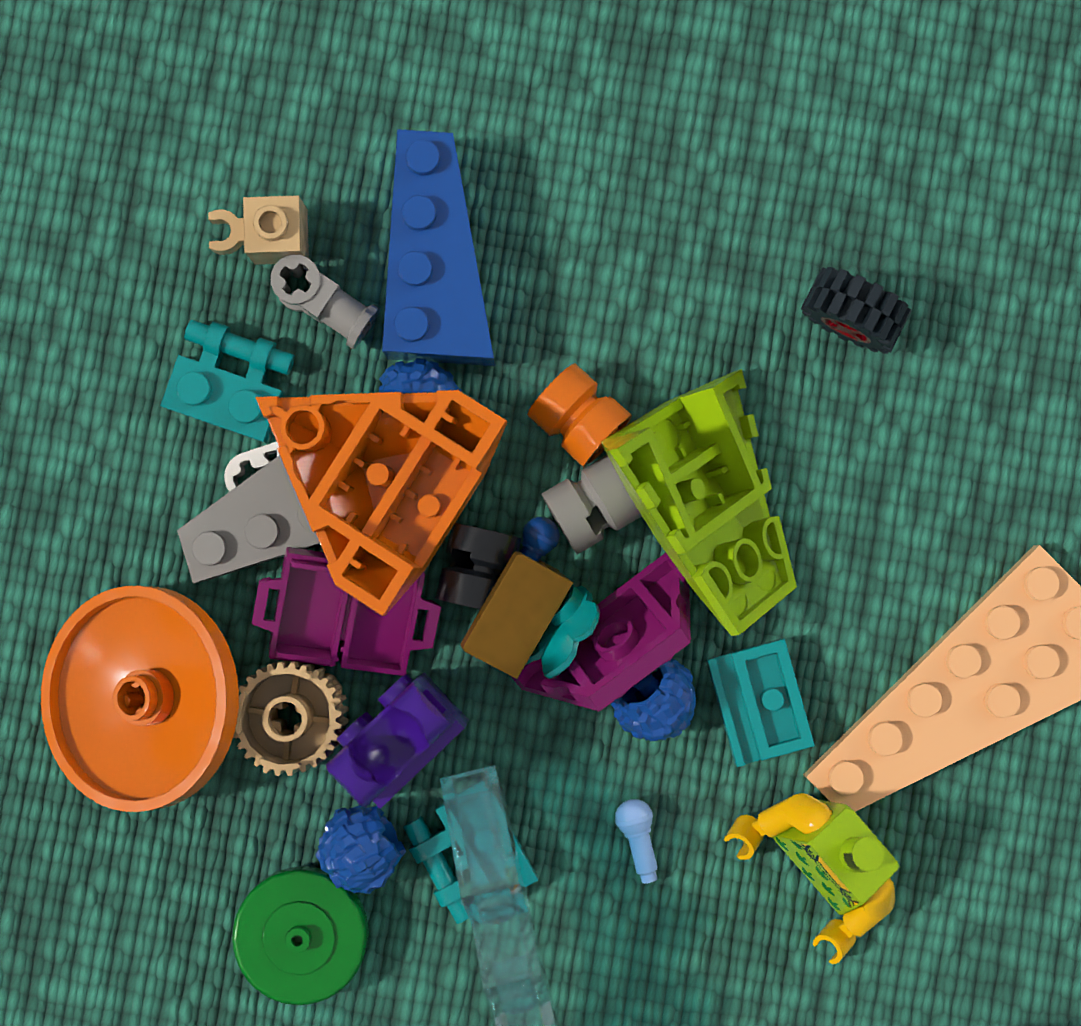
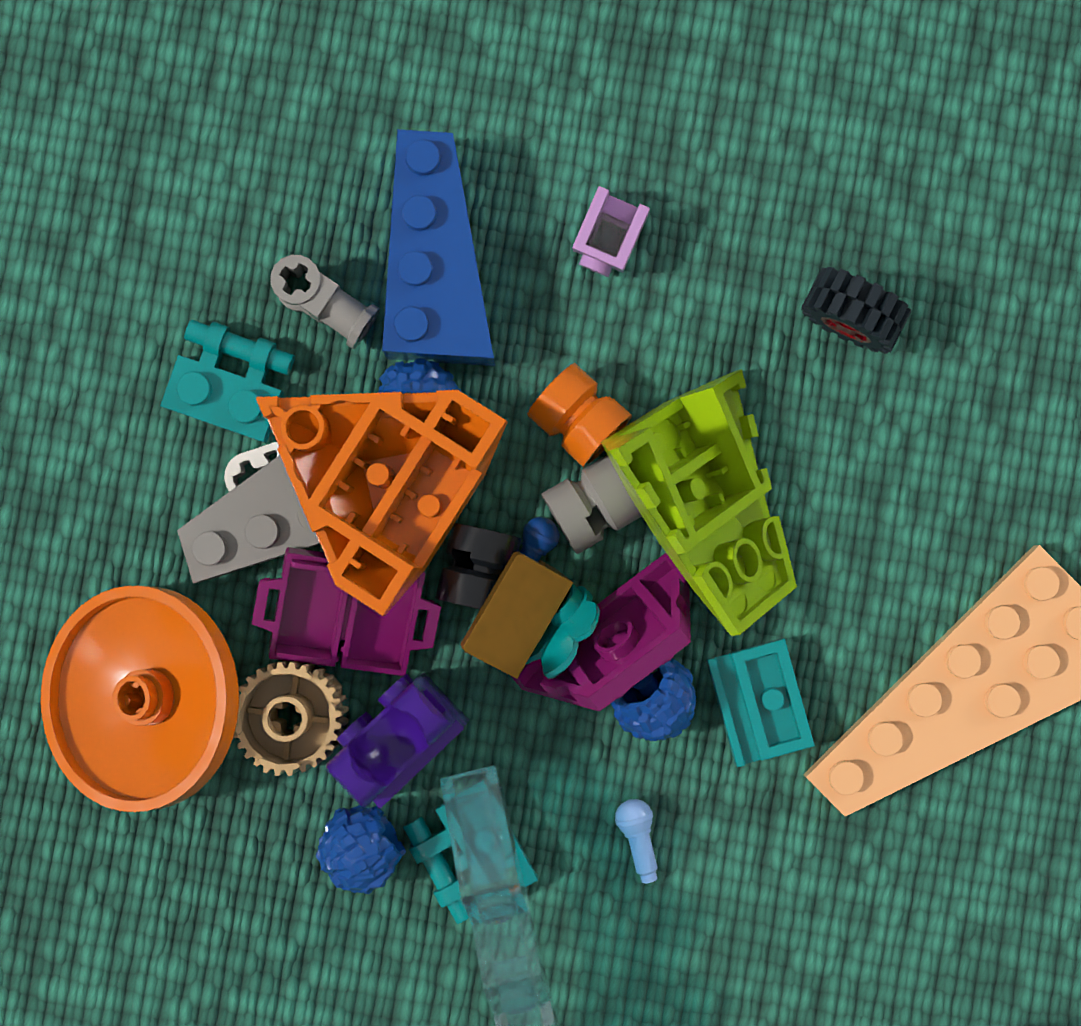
(269, 229): tan brick -> none
(300, 936): green wheel -> none
(609, 233): none -> lavender window
(836, 857): torso -> none

